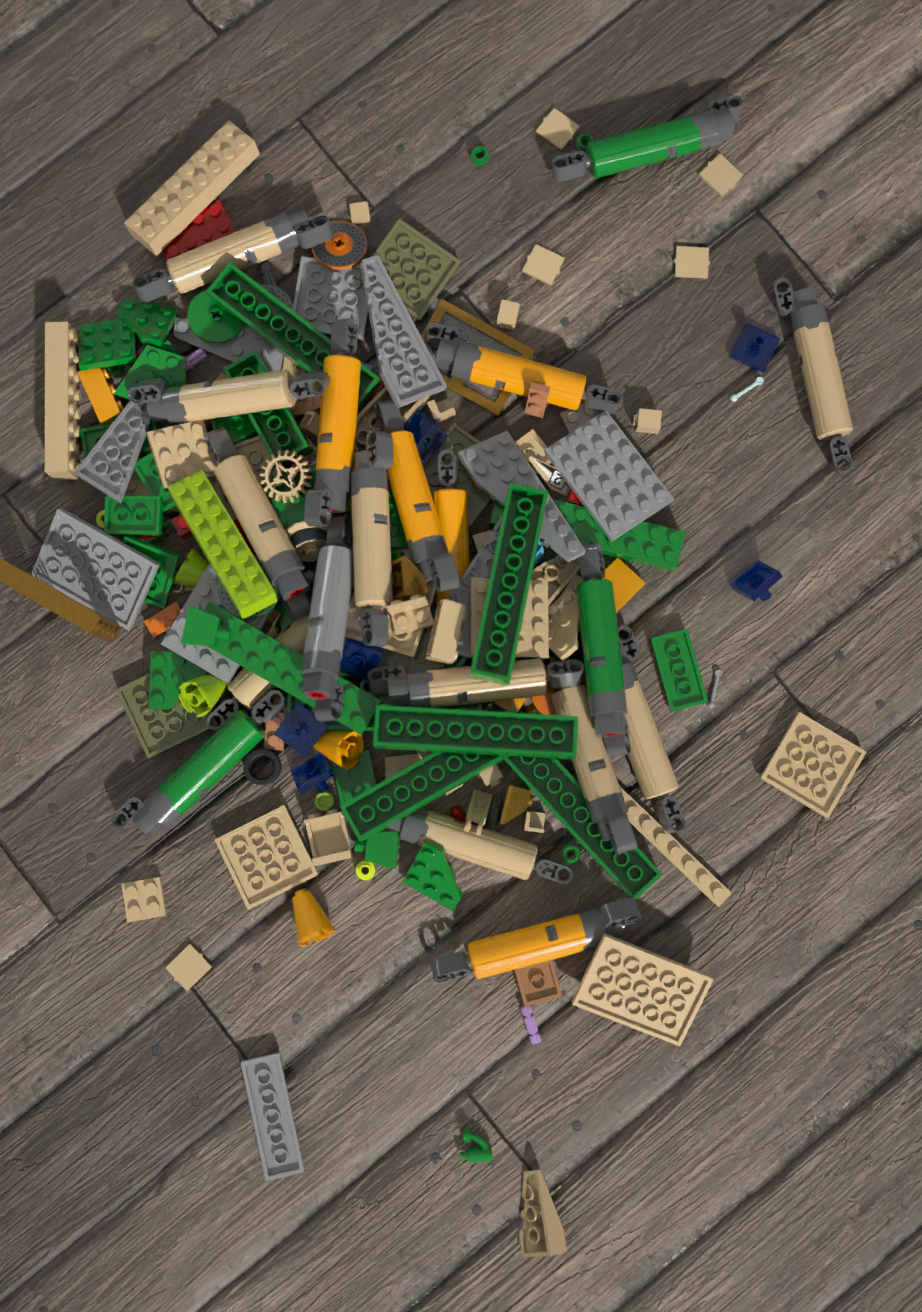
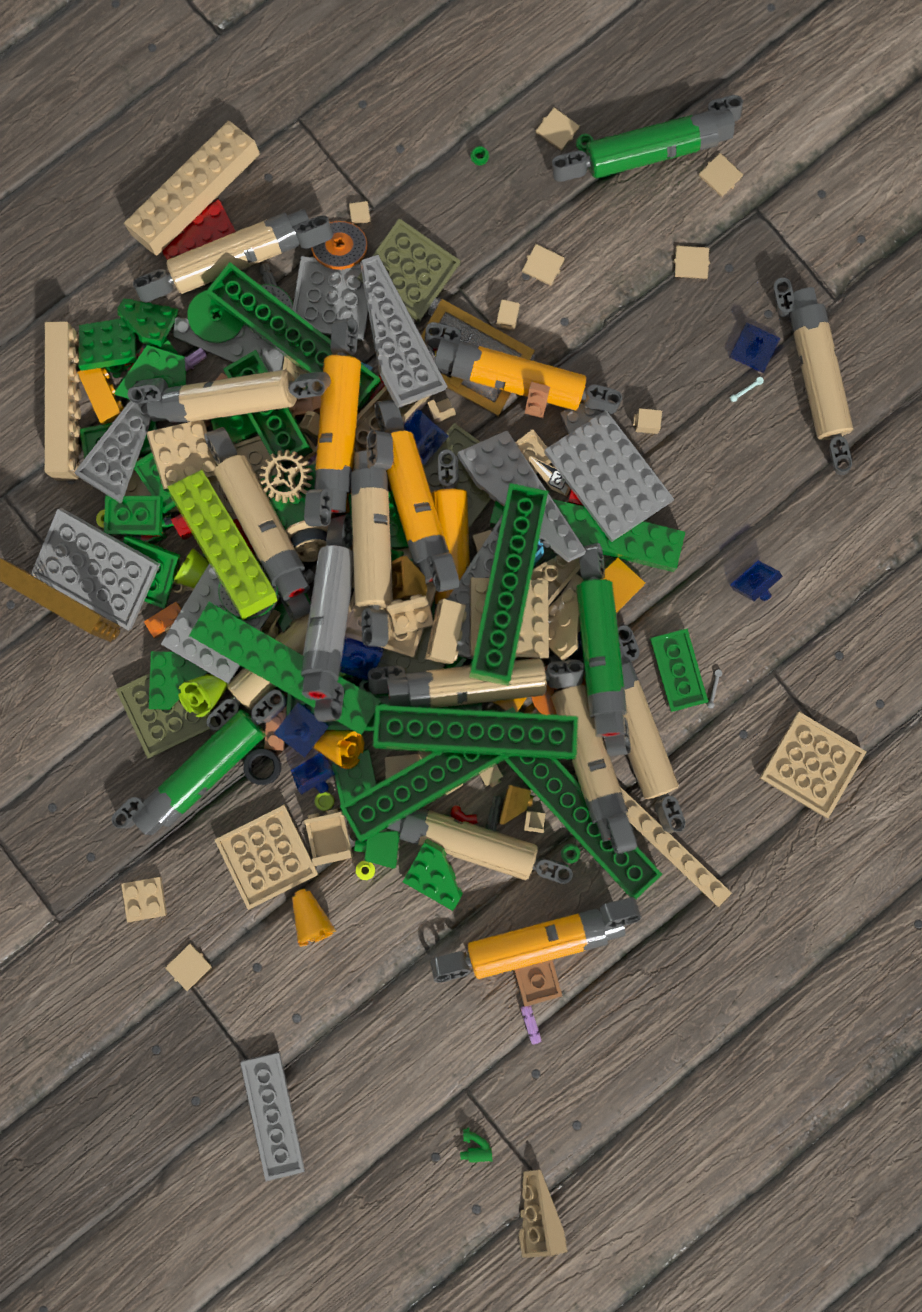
(203, 629): green torso -> none
(478, 810): tan hinge -> none
(642, 990): tan plate -> none

